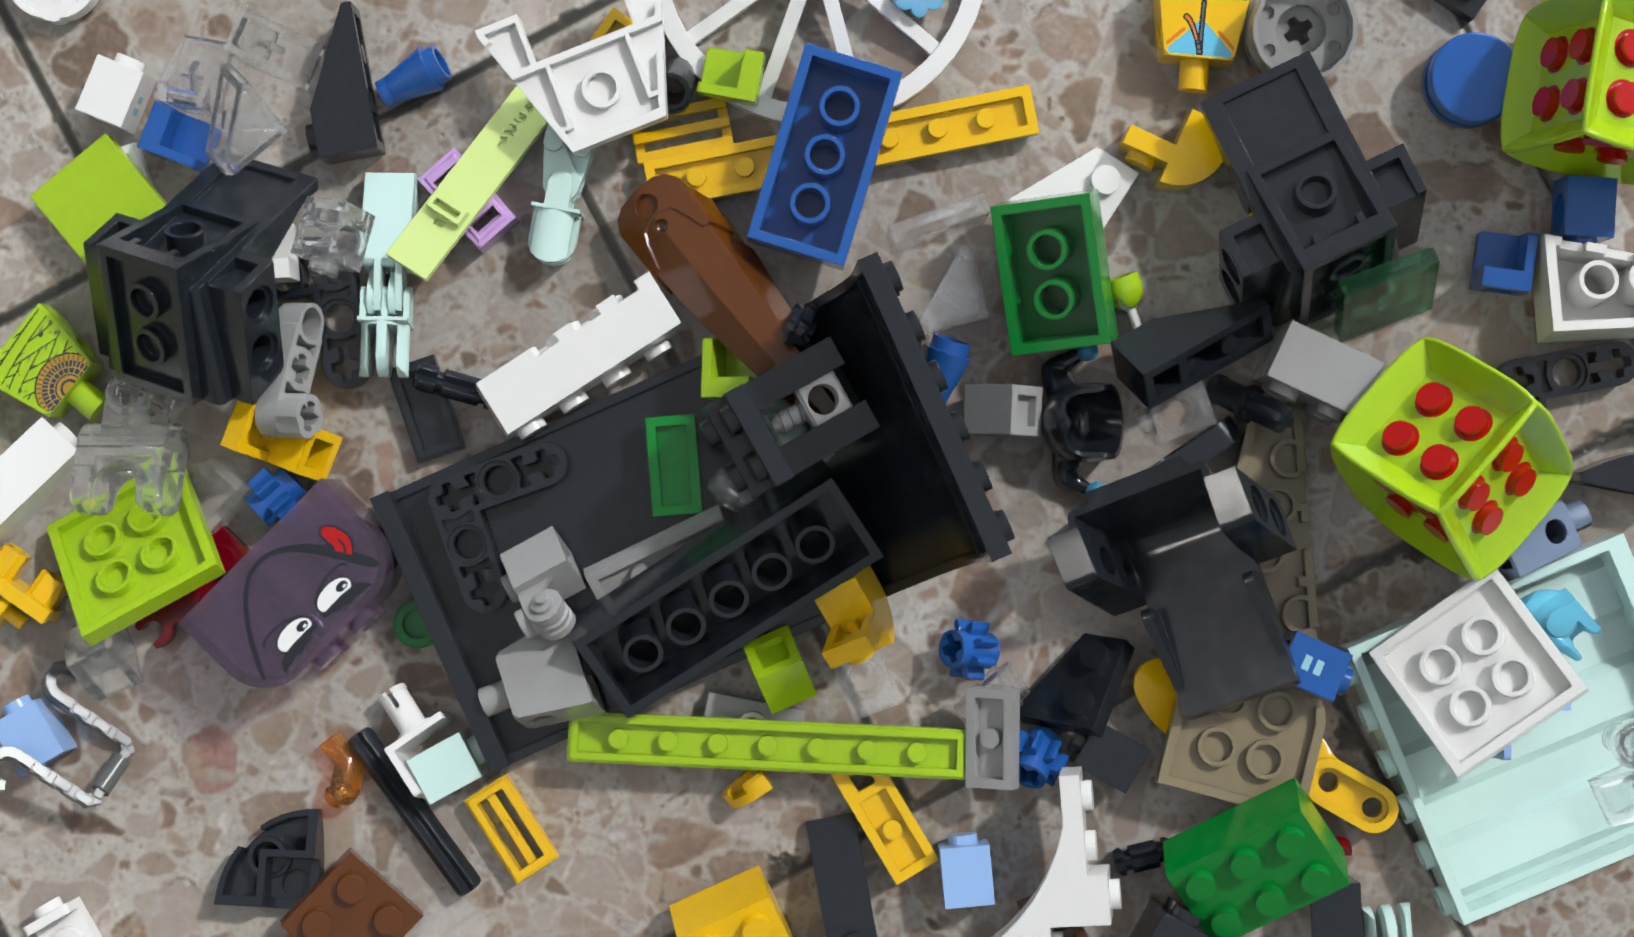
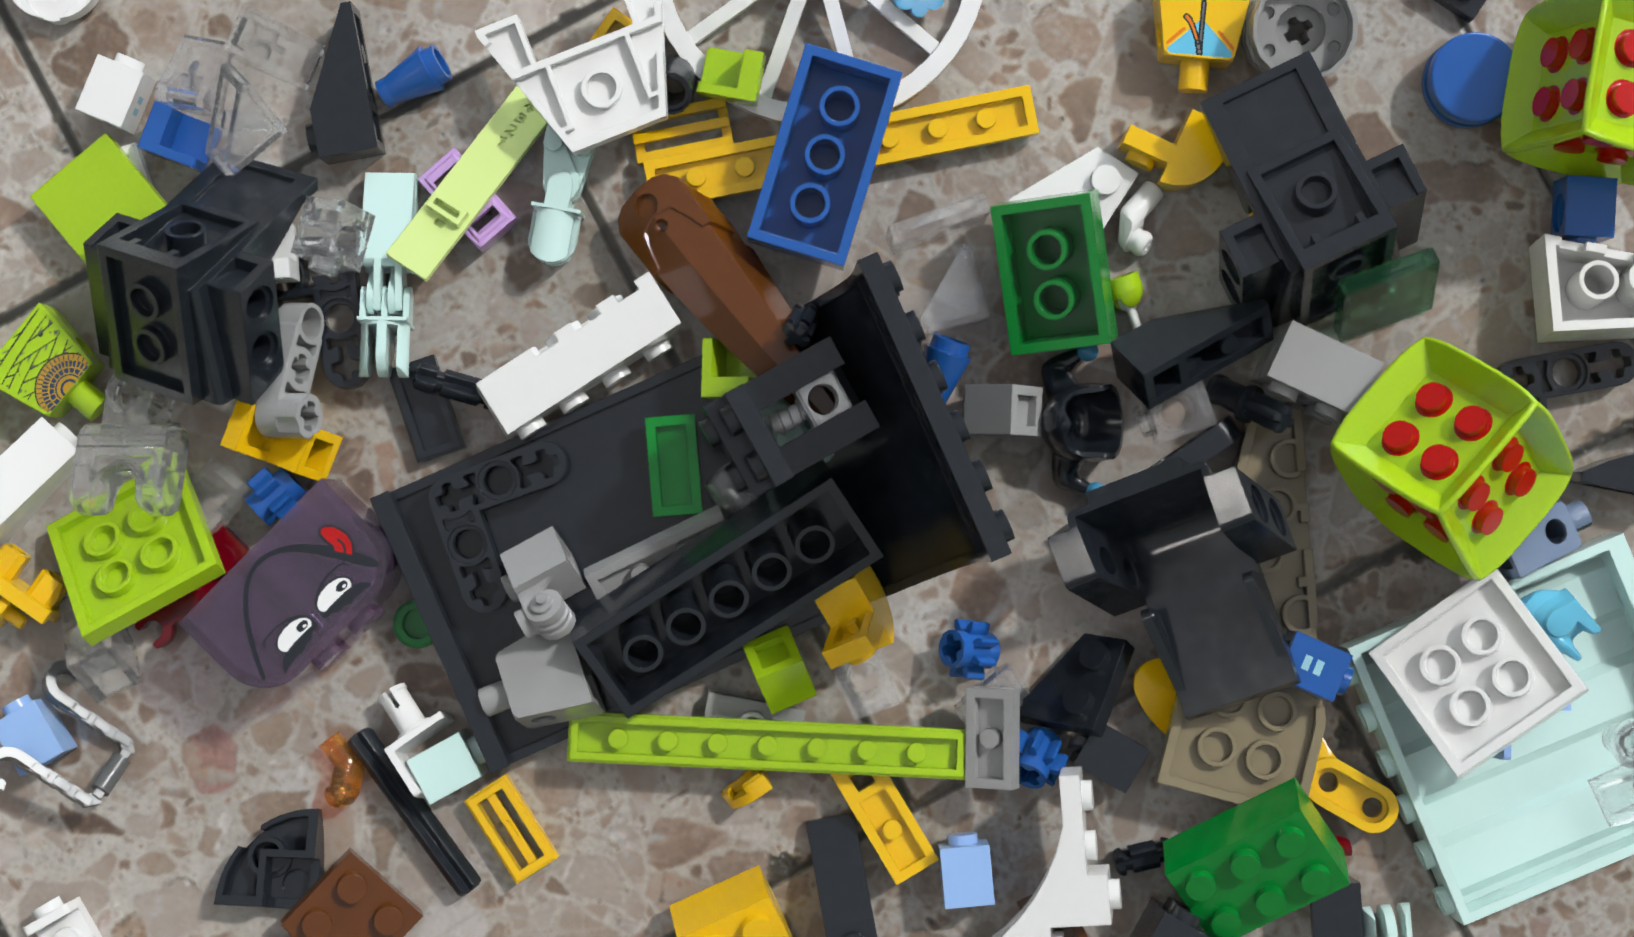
(1132, 217): none -> white arm
(1504, 263): blue panel -> none

